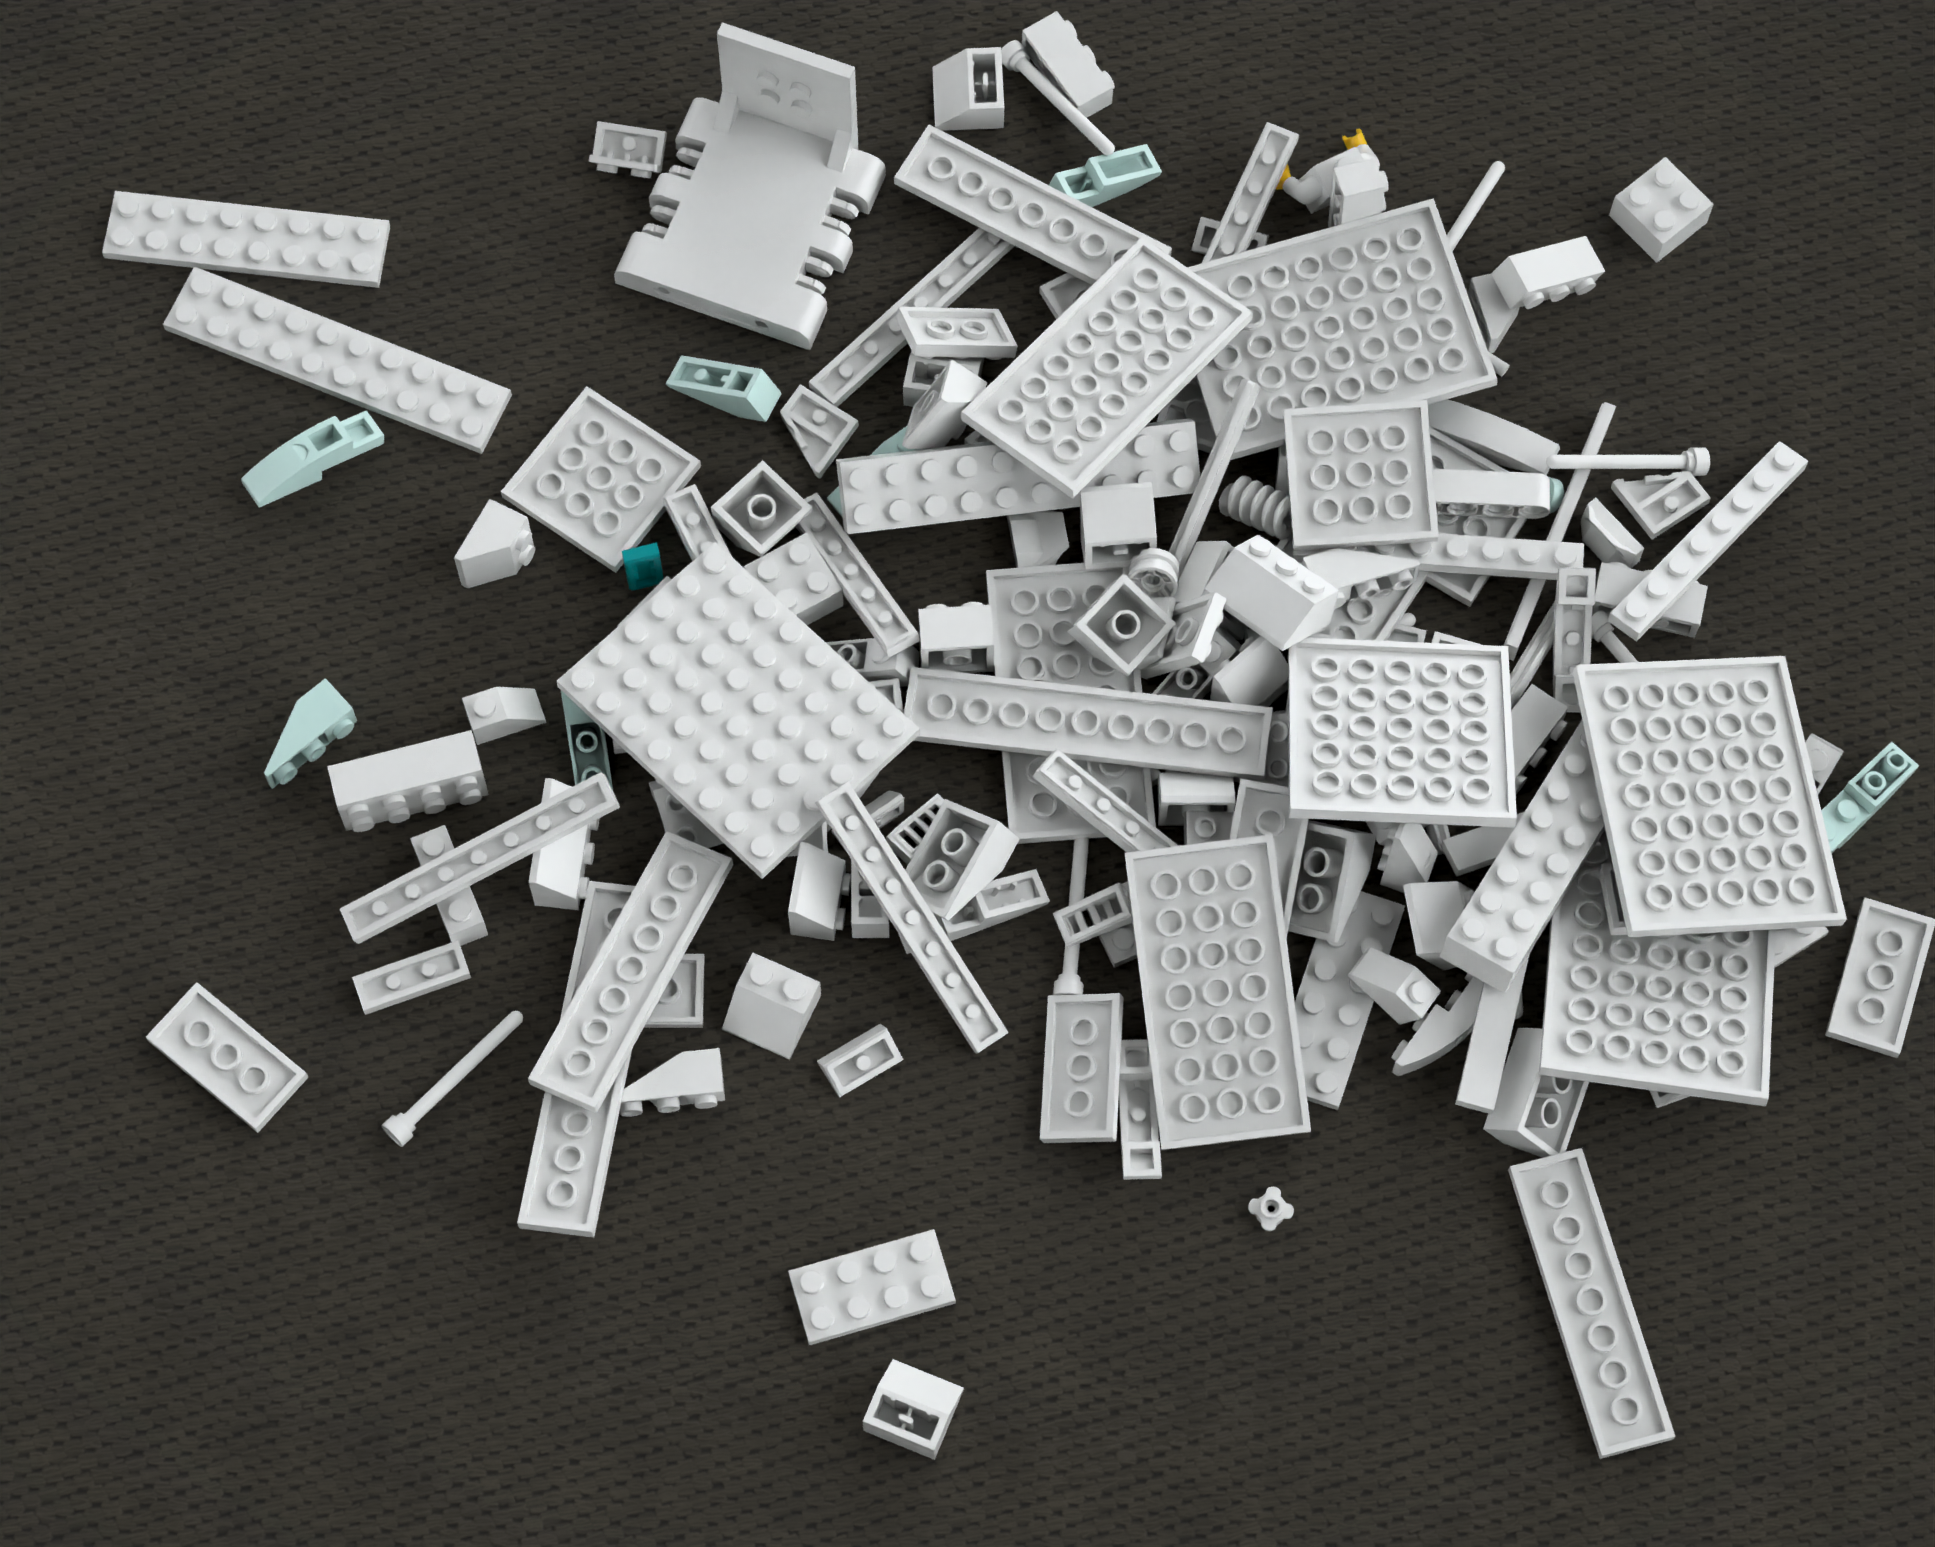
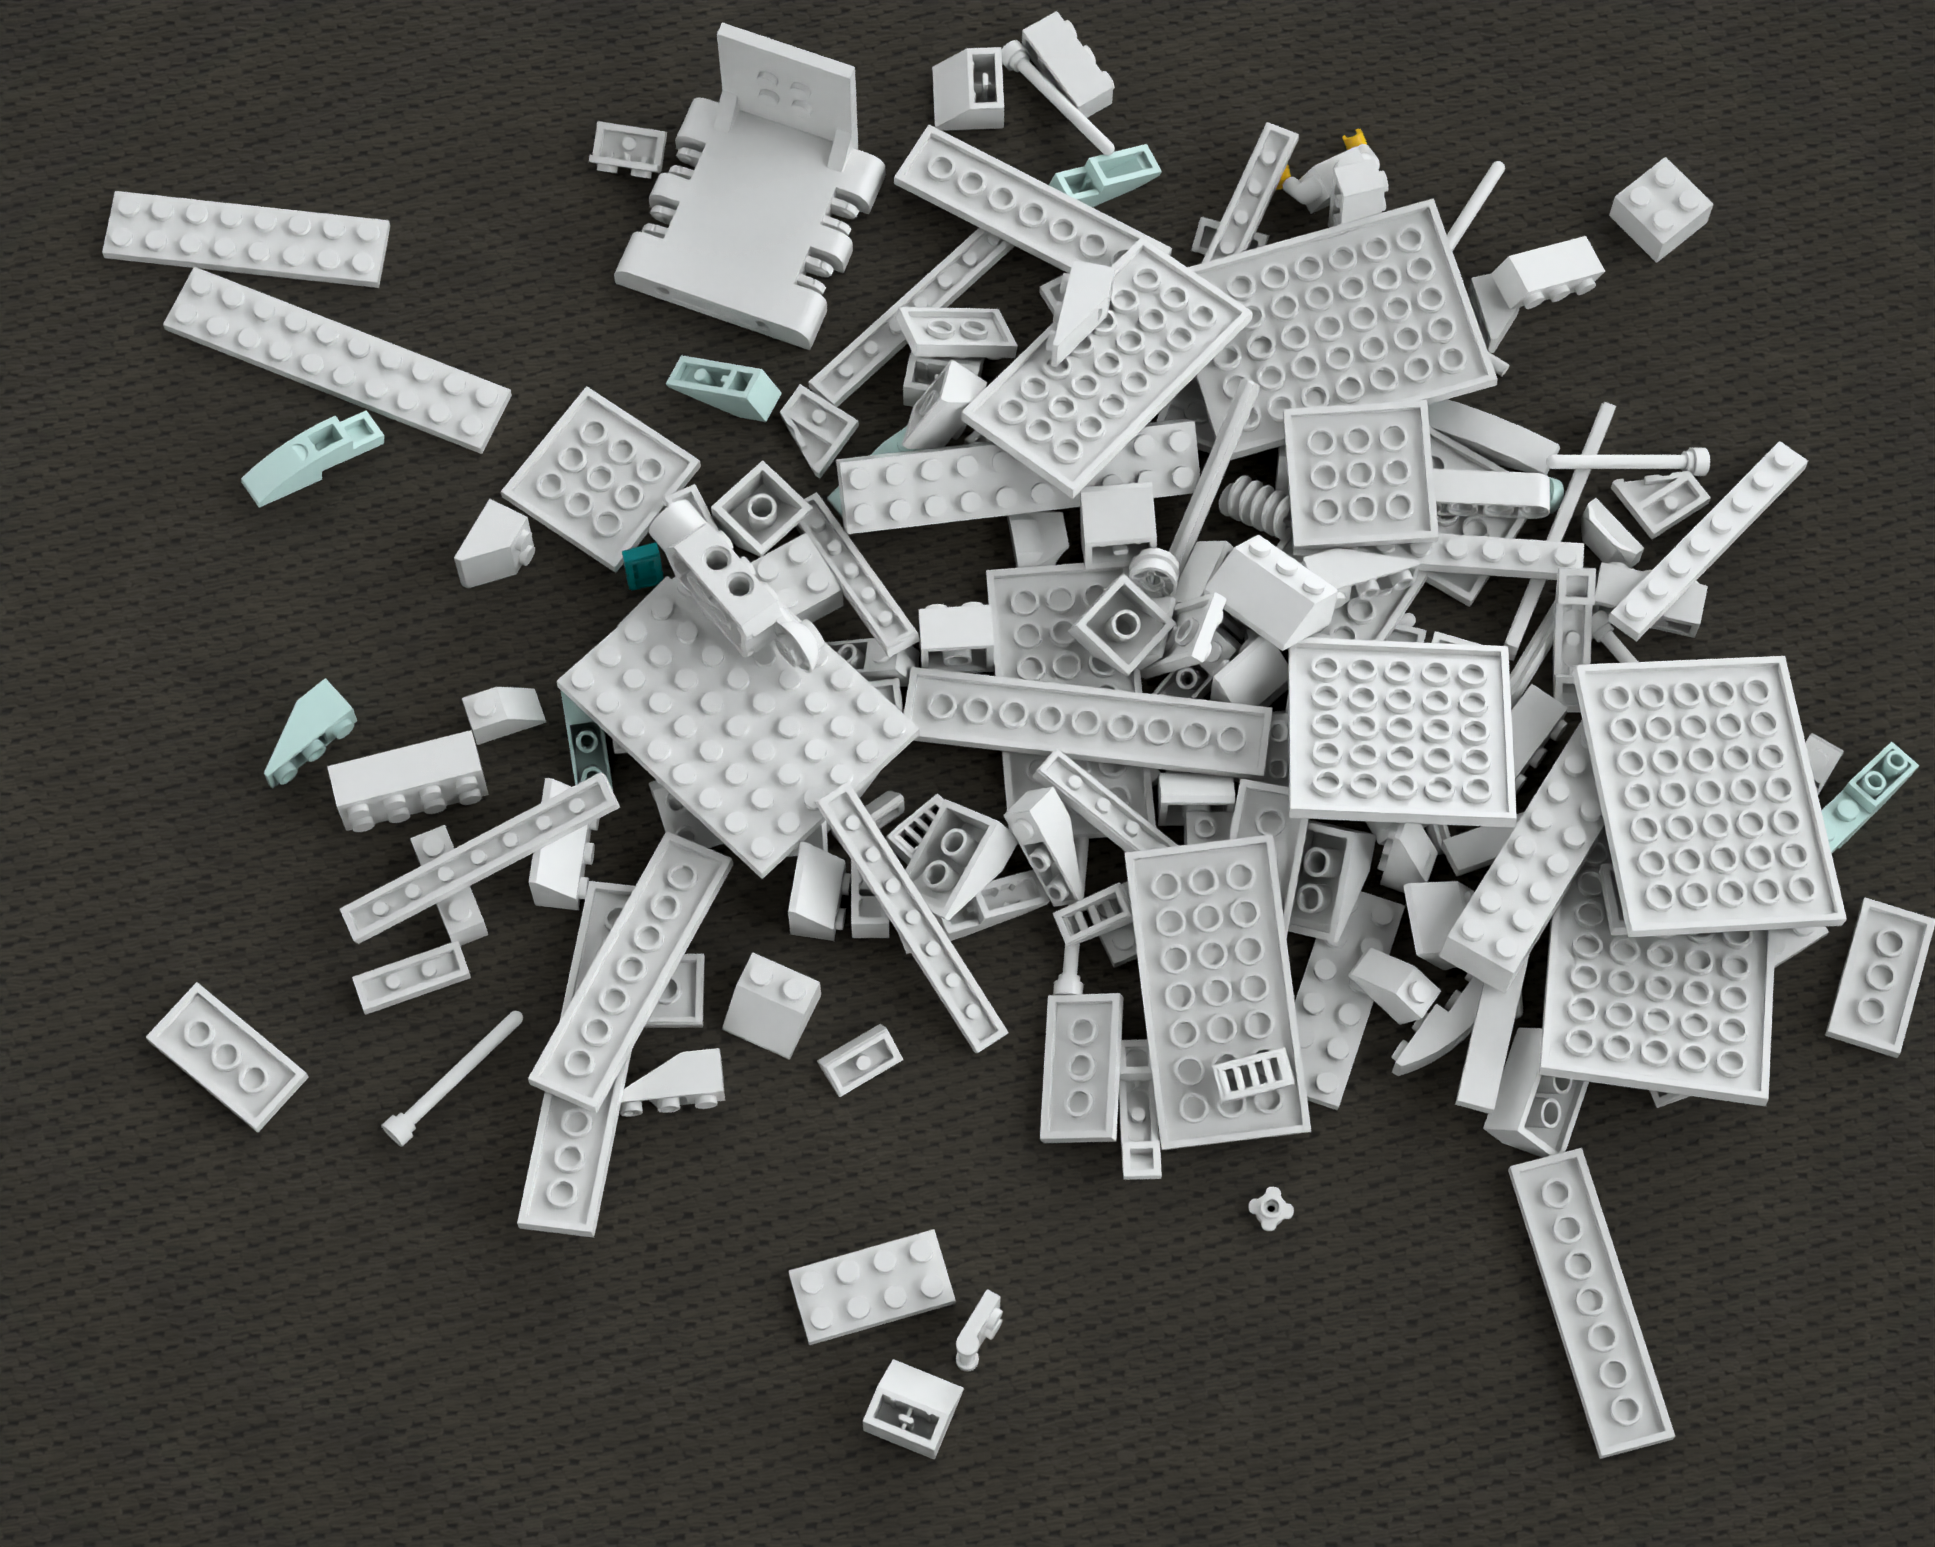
(730, 590): none -> white brick
(981, 1324): none -> white plate
(1048, 842): none -> white slope
(1083, 308): none -> white slope
(1257, 1088): none -> white slope

